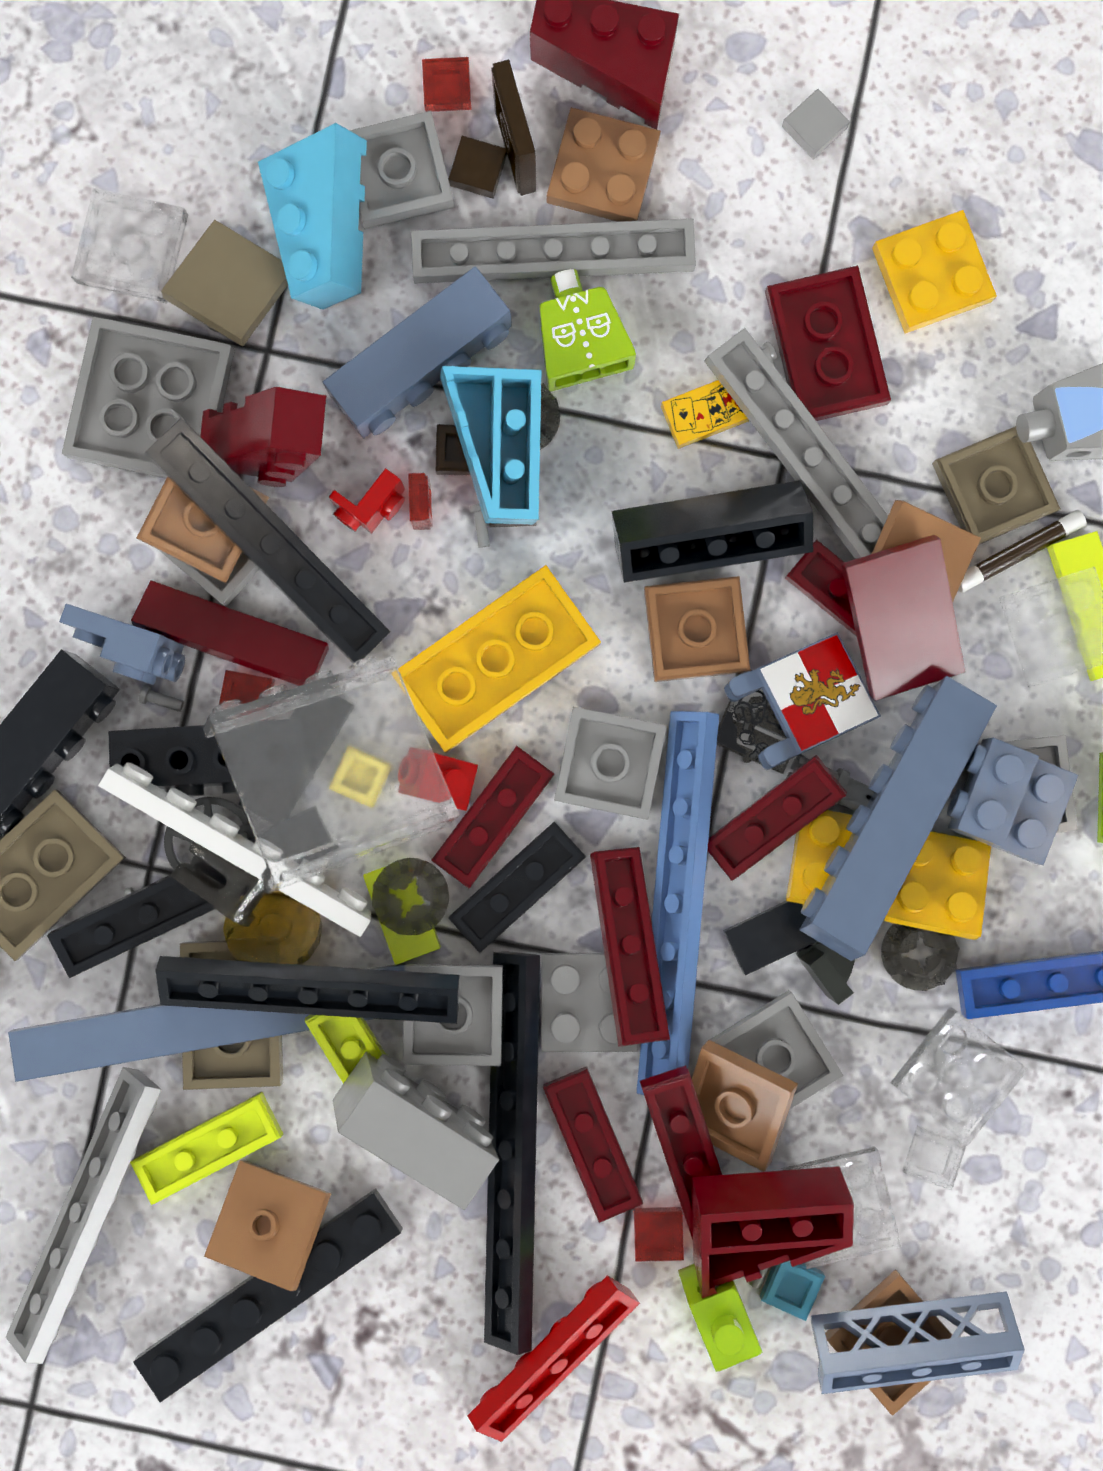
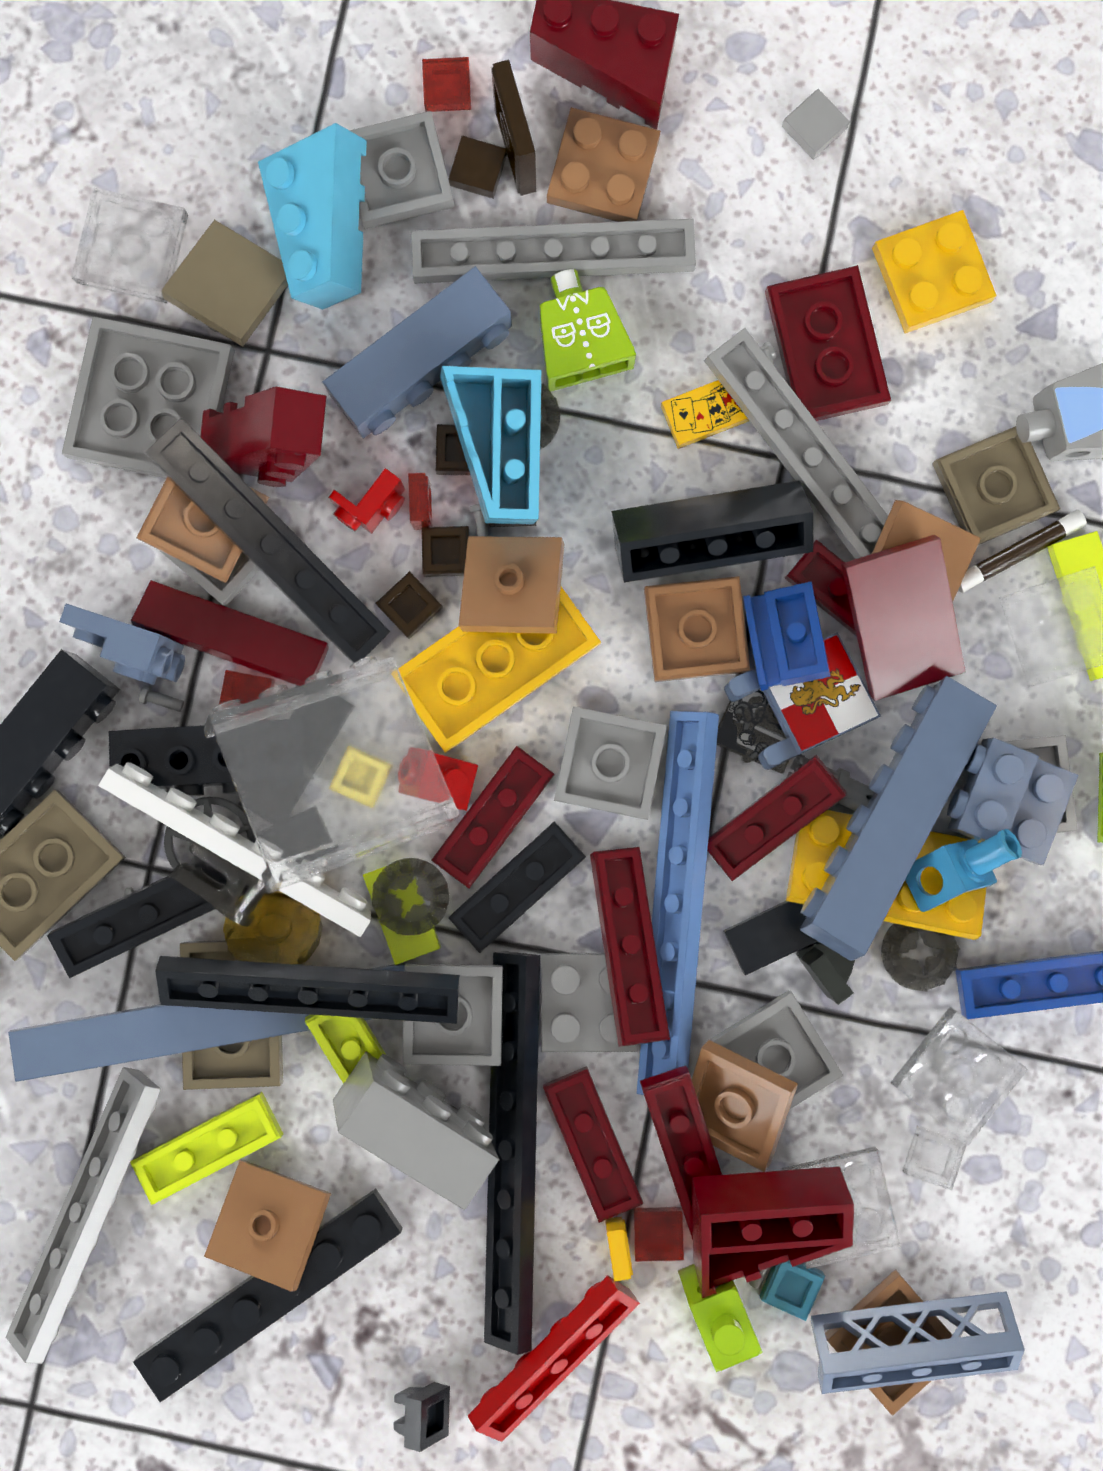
(409, 605): none -> dark brown tile
(425, 1415): none -> black tile
(444, 550): none -> dark brown tile
(511, 584): none -> medium nougat plate
(619, 1248): none -> yellow tile
(786, 636): none -> blue plate
(963, 867): none -> dark azure bracket

